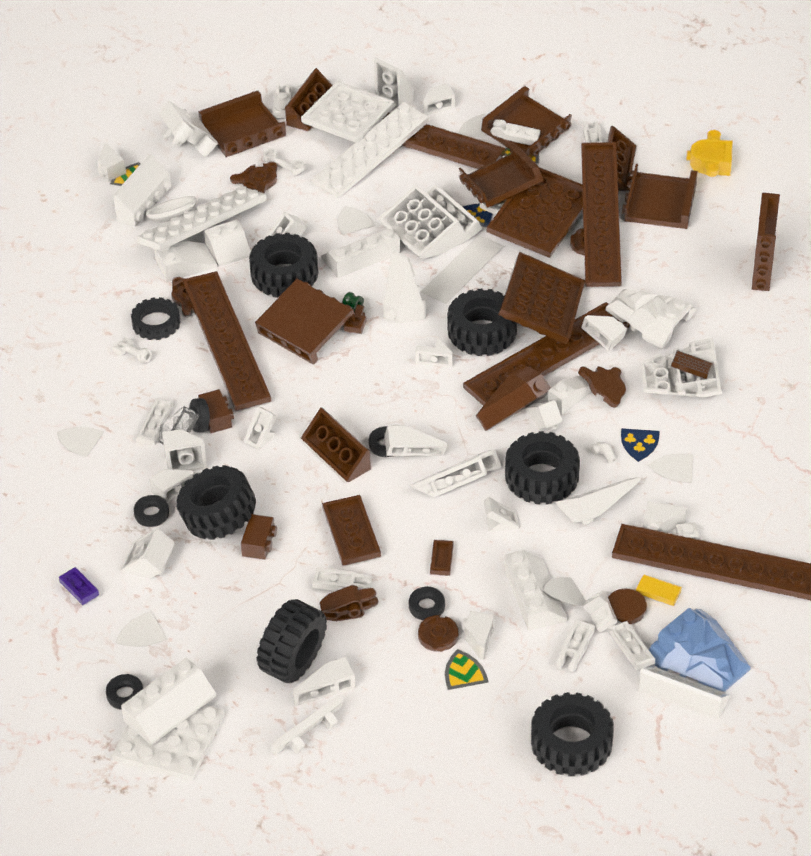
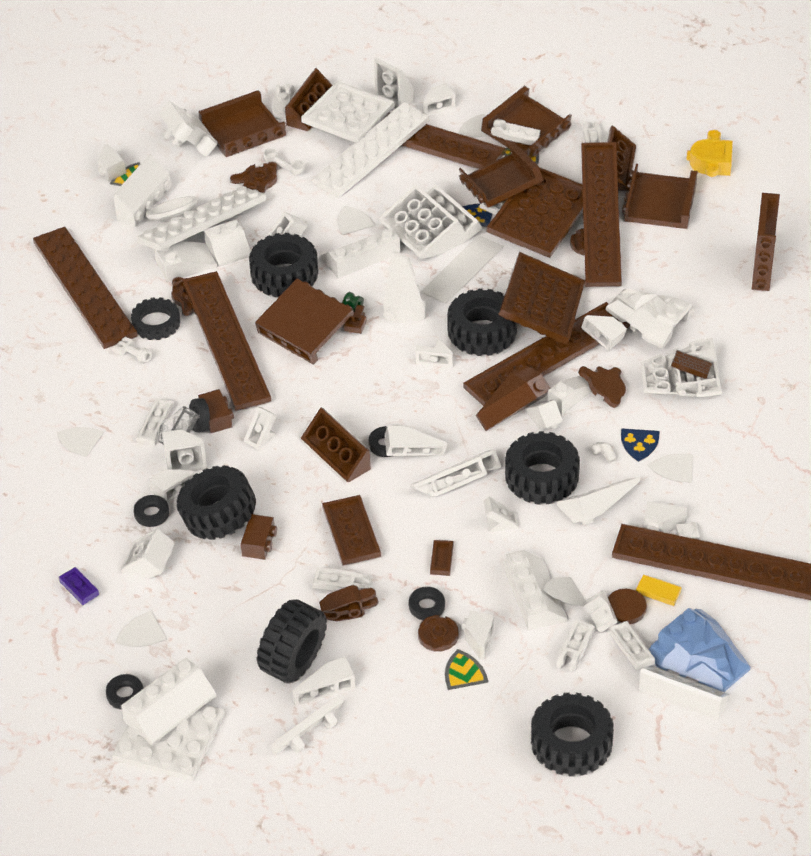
(84, 287): none -> reddish brown plate

